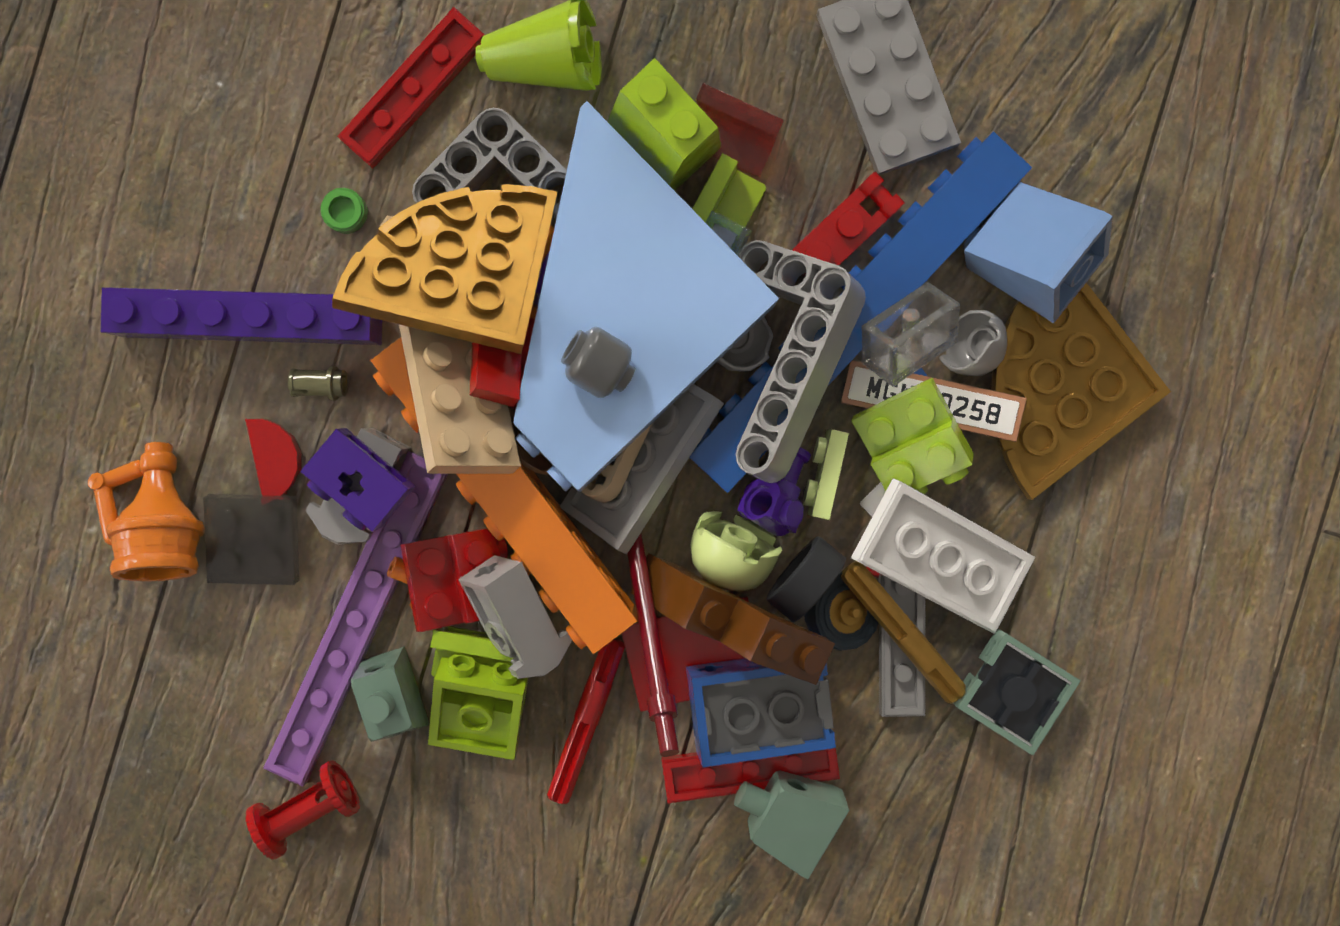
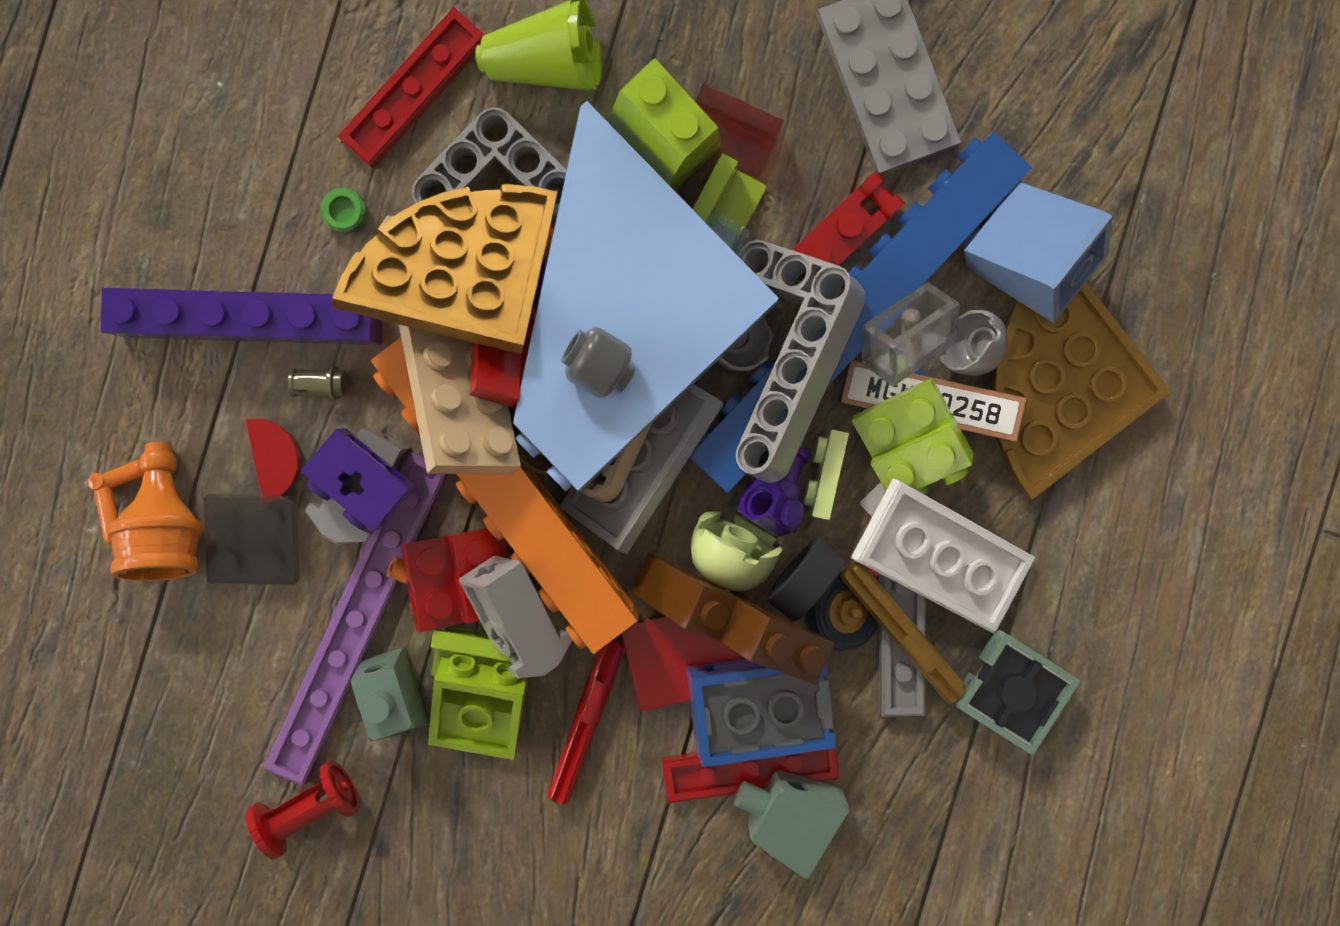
(661, 704): dark red bar -> none

